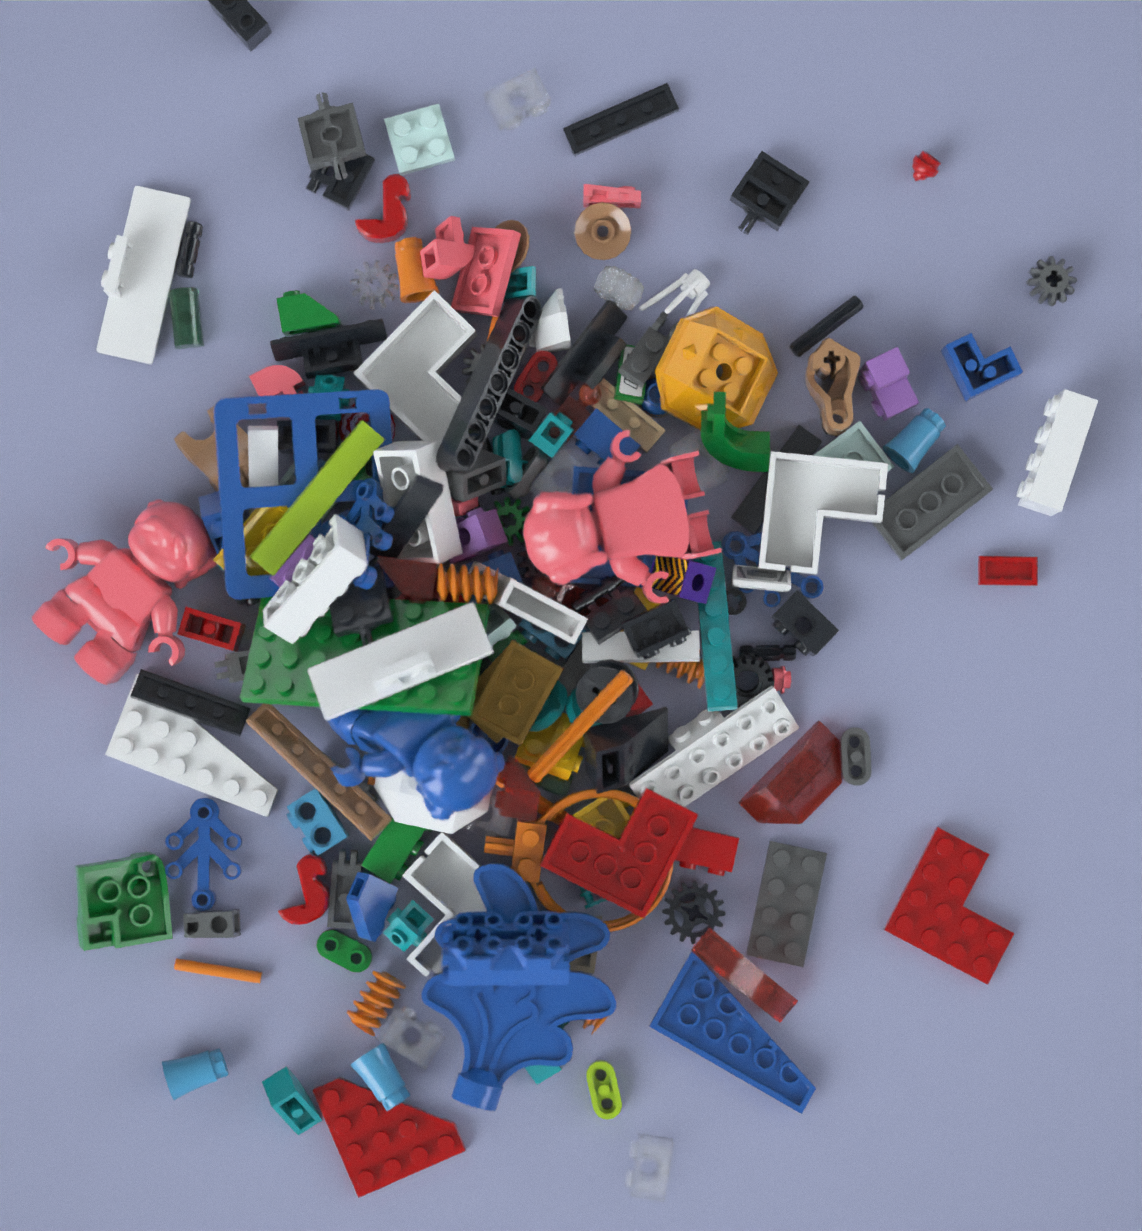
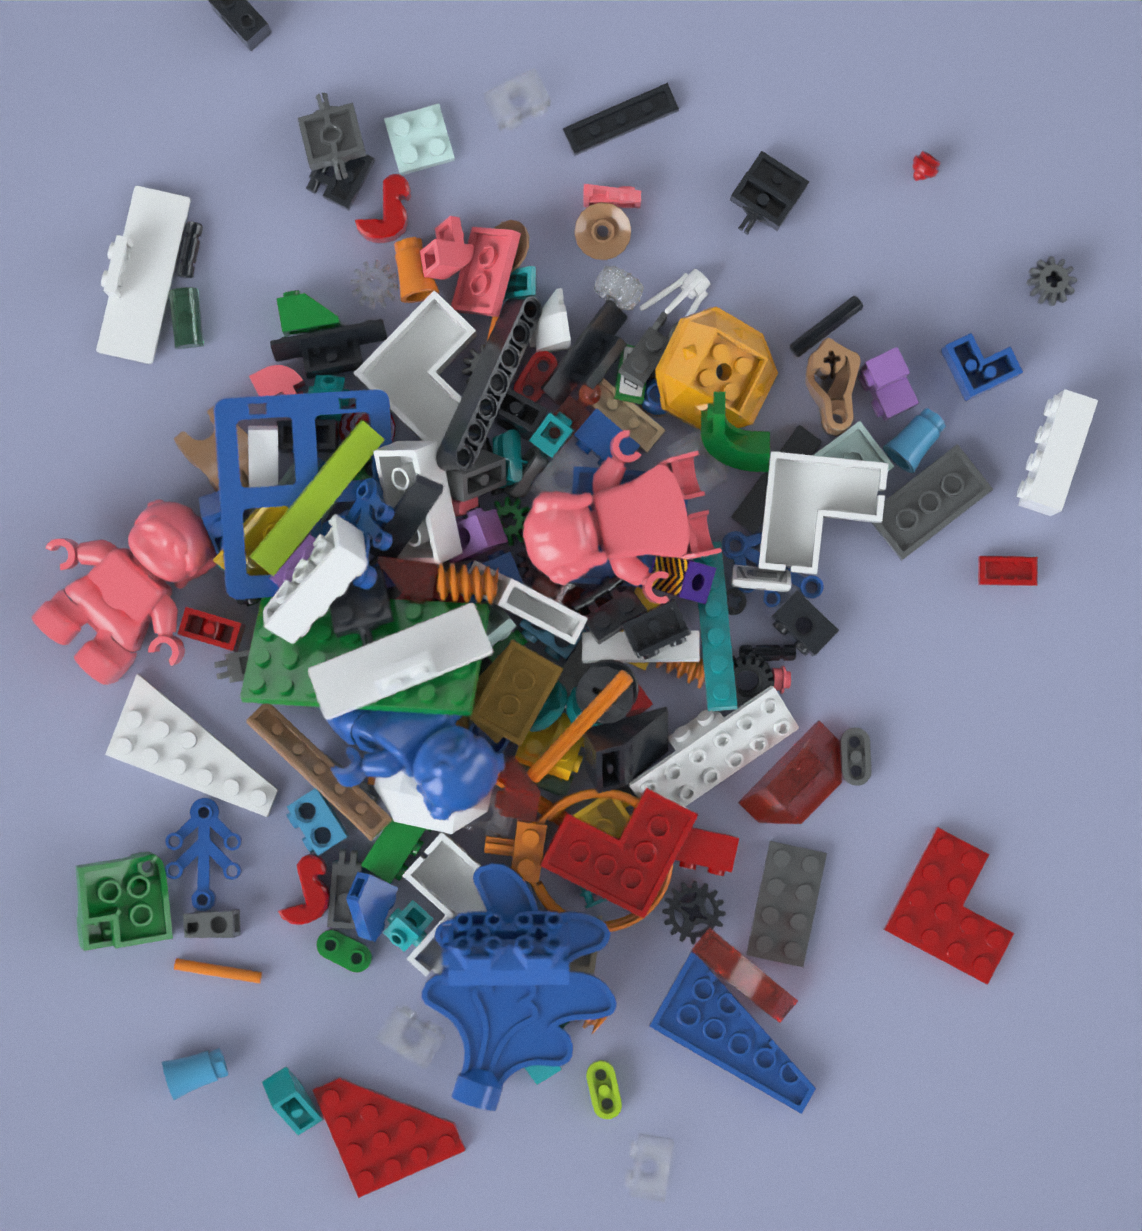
(190, 702): black tile -> none
(375, 1001): orange piece -> none
(382, 1076): dark azure plant -> none

